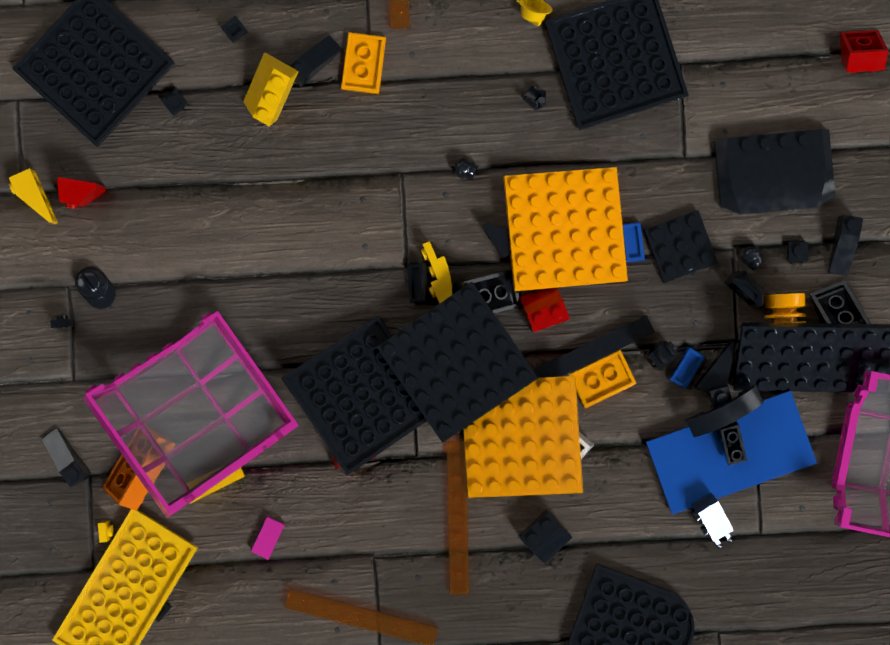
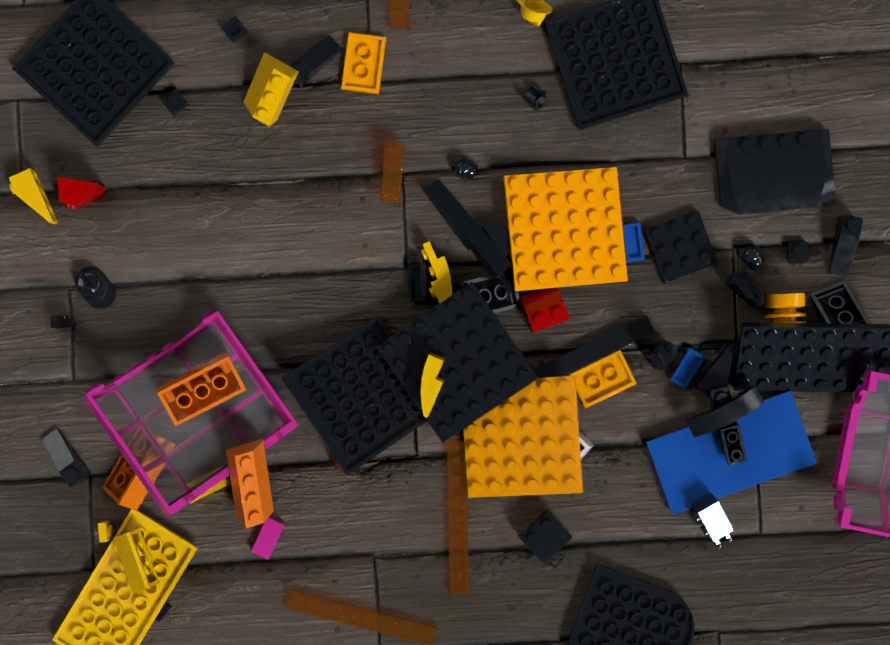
(135, 560): none -> yellow slope
(200, 388): none -> orange slope
(250, 483): none -> orange slope
(392, 173): none -> clear orange slope
(431, 382): none -> yellow slope
(467, 229): none -> black slope
(863, 51): red slope -> none

